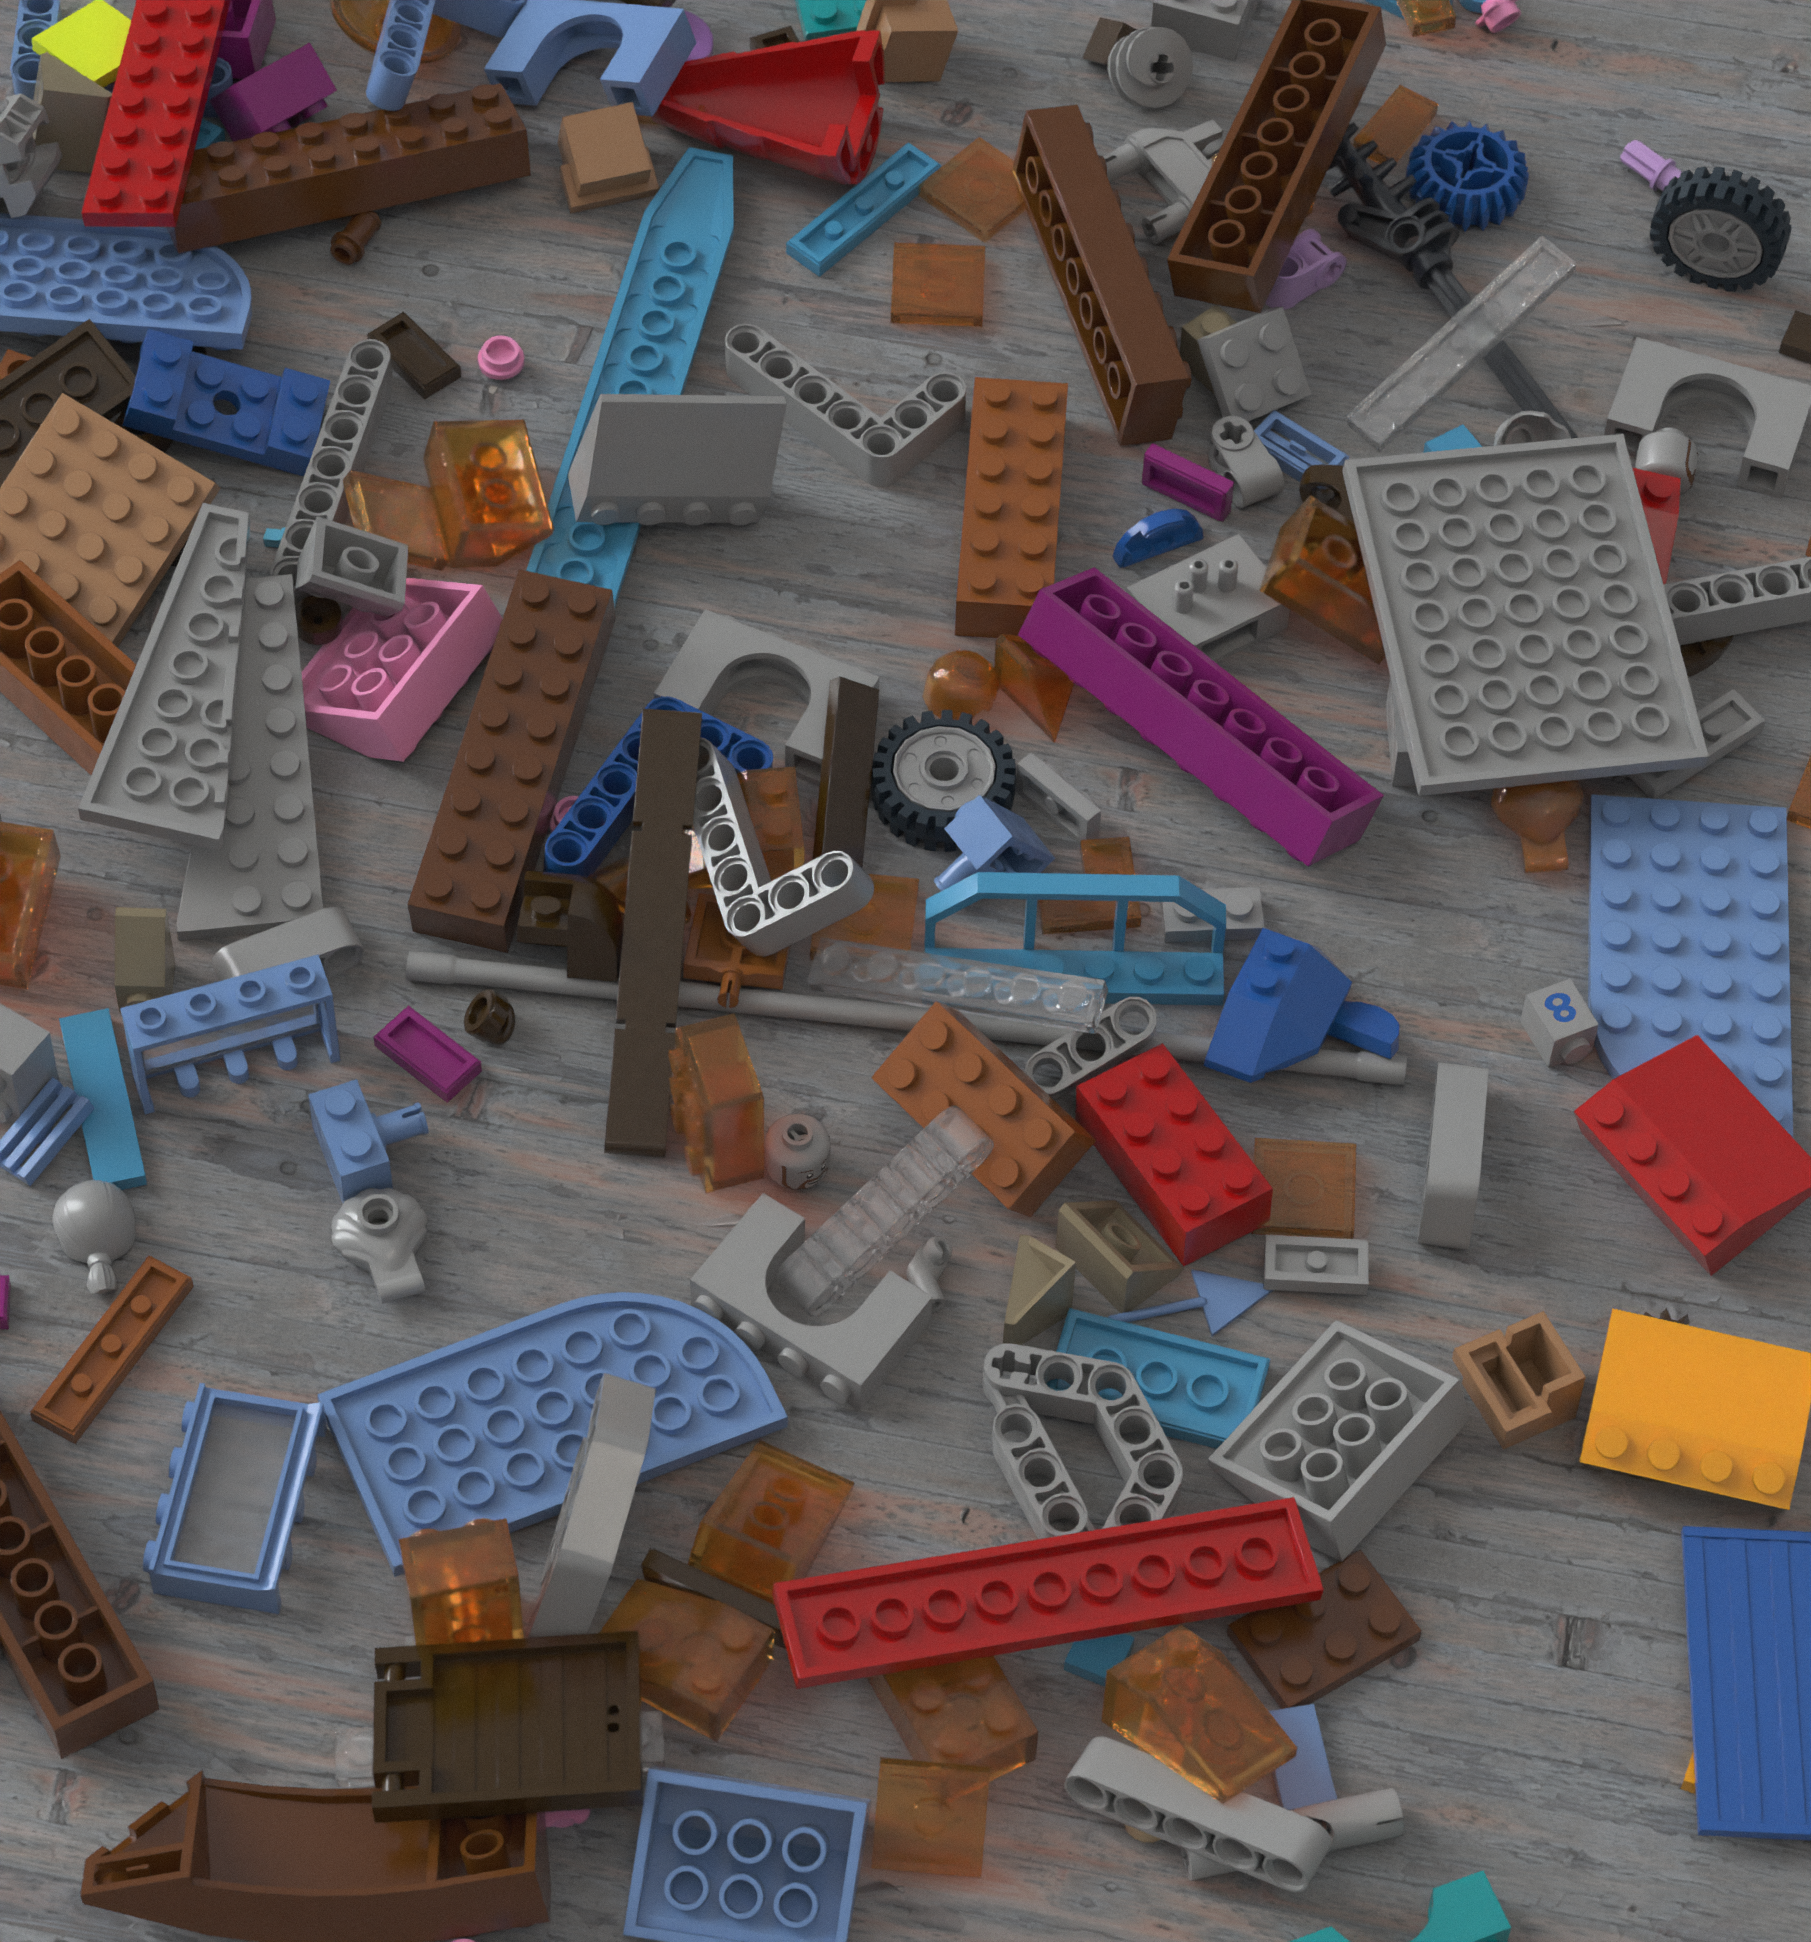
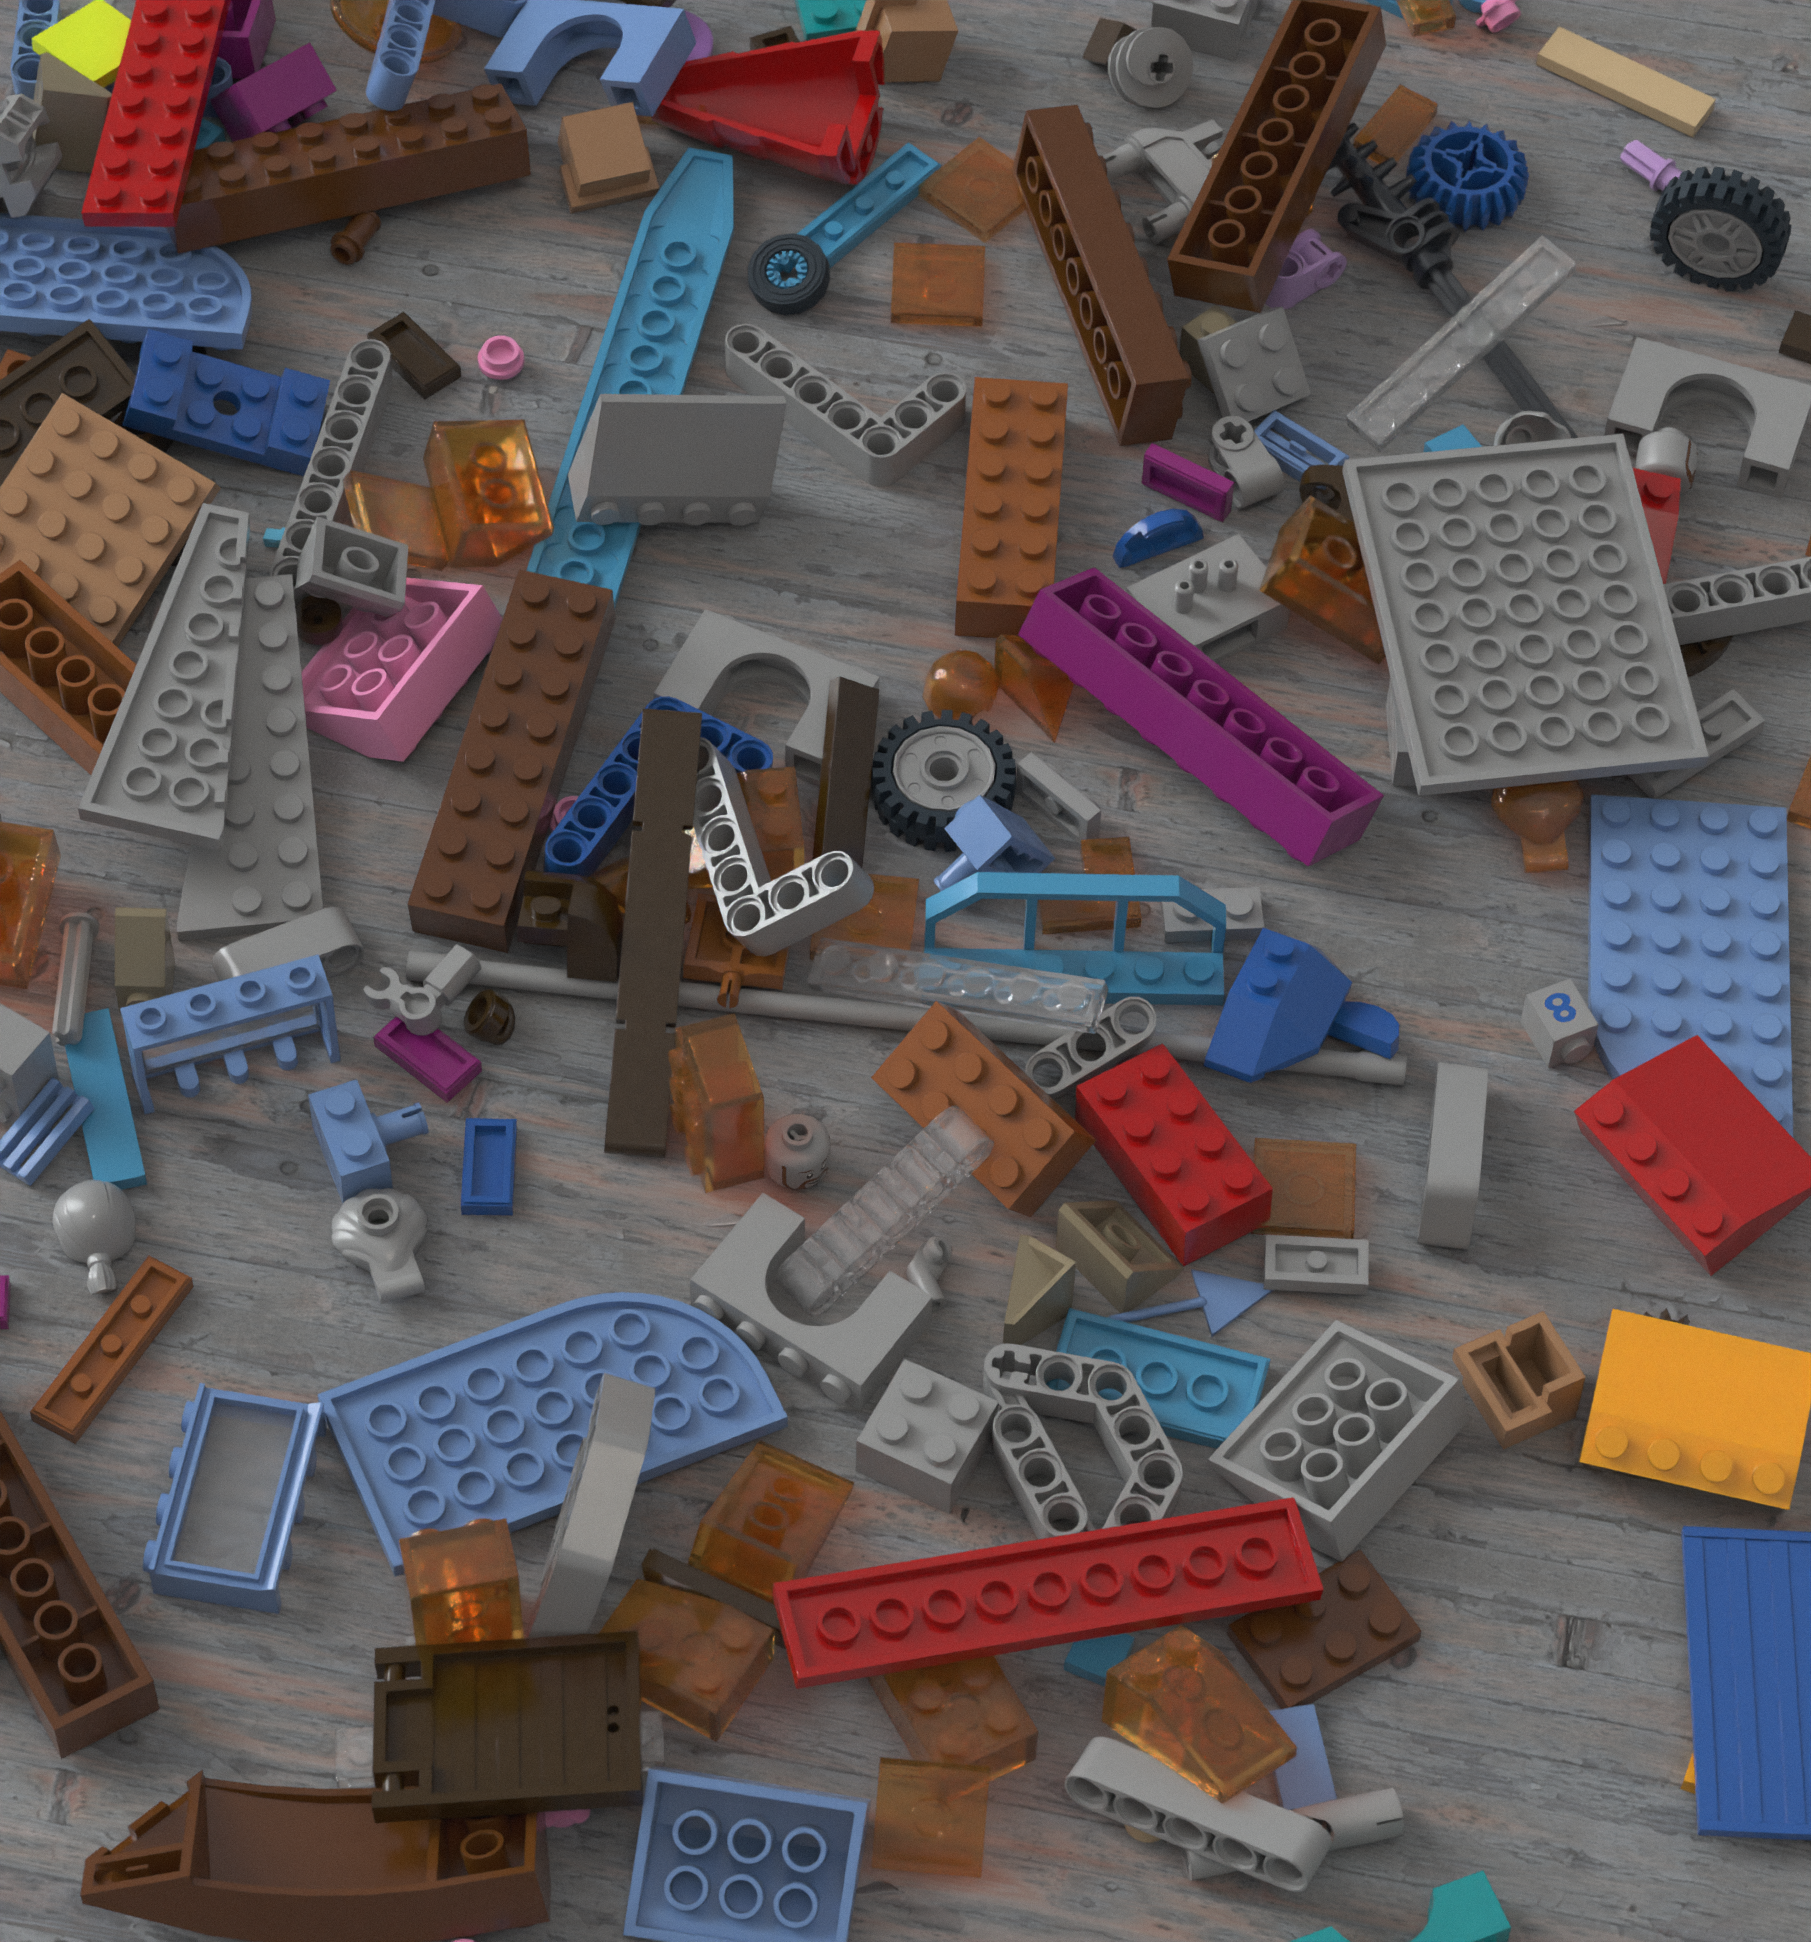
(78, 935): none -> light grey axle
(421, 1005): none -> light grey bar
(489, 1166): none -> blue tile
(784, 254): none -> black bush
(926, 1436): none -> light grey brick
(1626, 81): none -> tan tile

